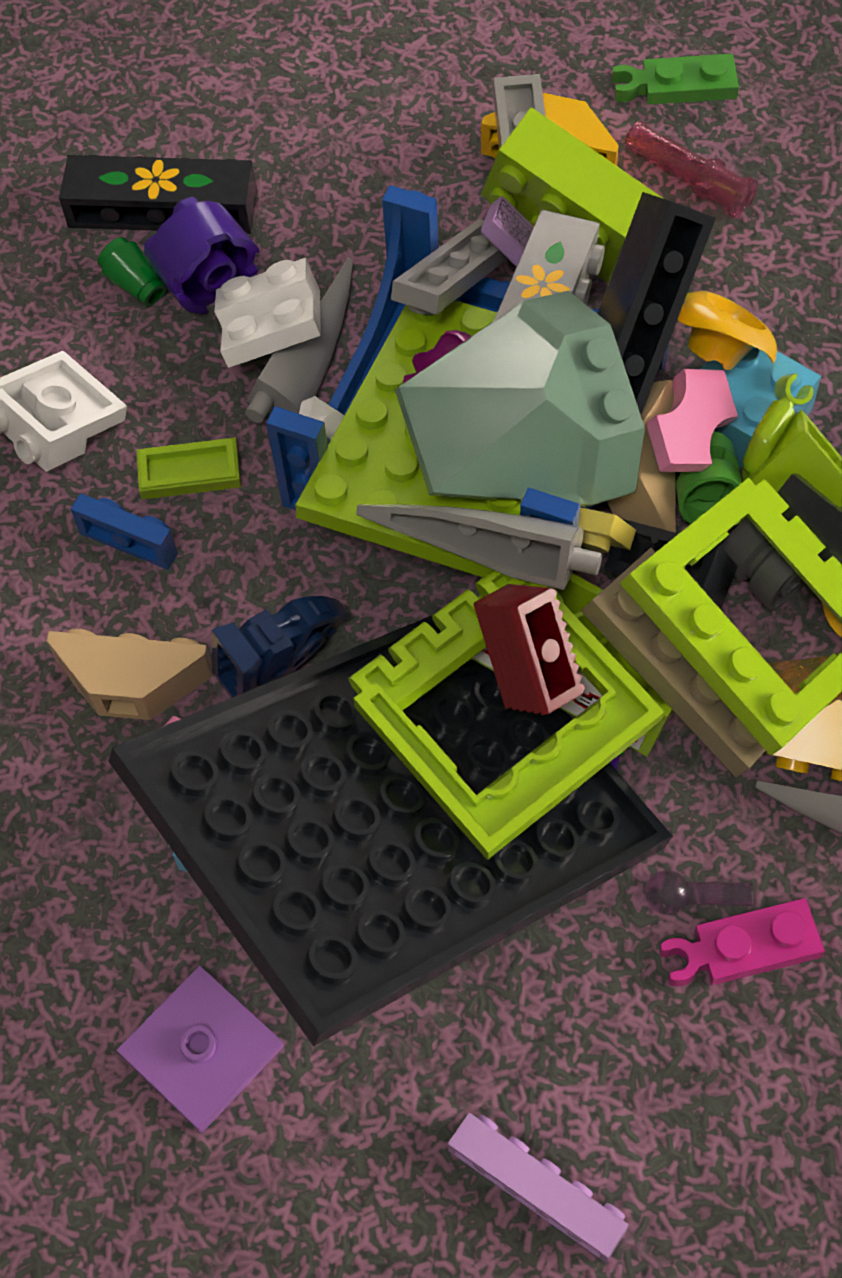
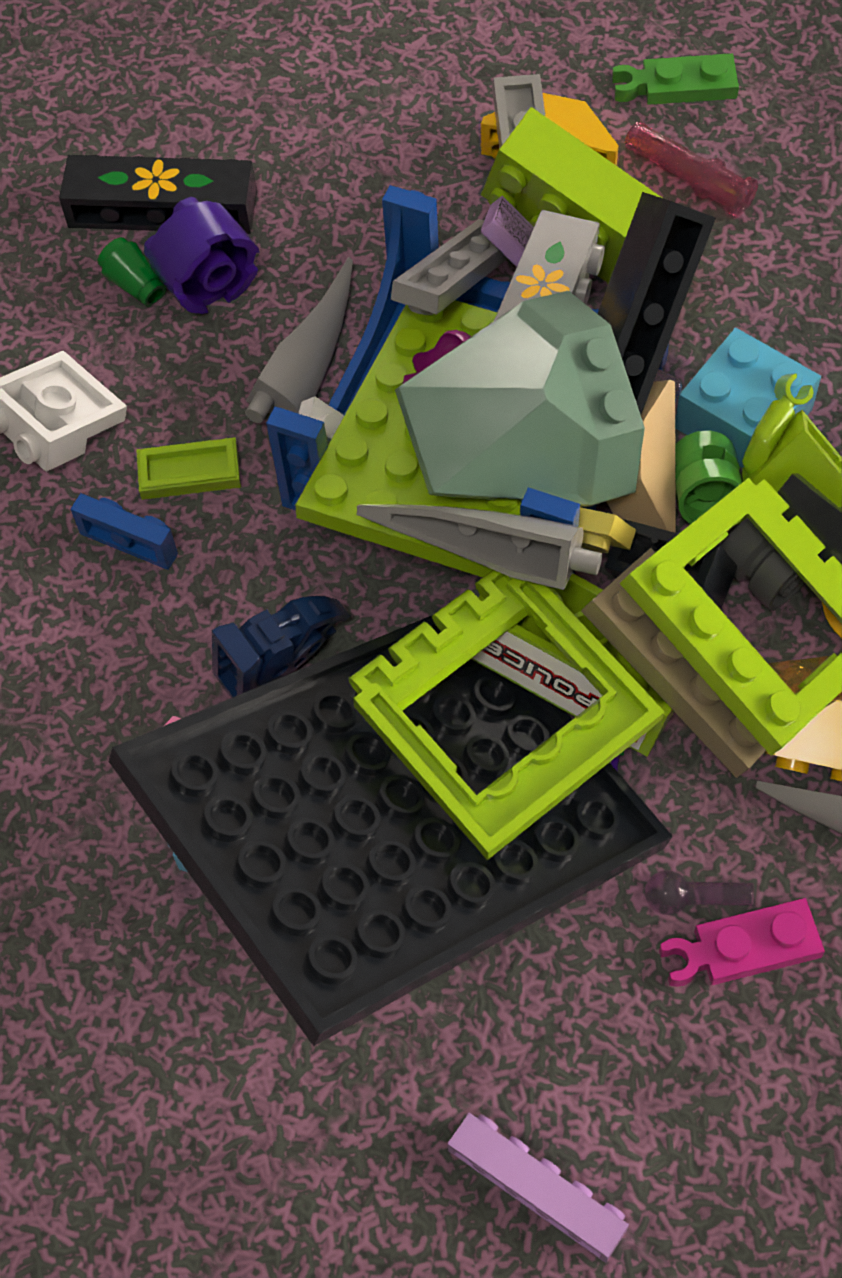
(129, 672): tan slope -> none
(200, 1049): medium lavender plate -> none
(268, 311): white plate -> none
(529, 648): dark red brick -> none
(685, 433): bright pink tile -> none
(724, 329): yellow hat -> none

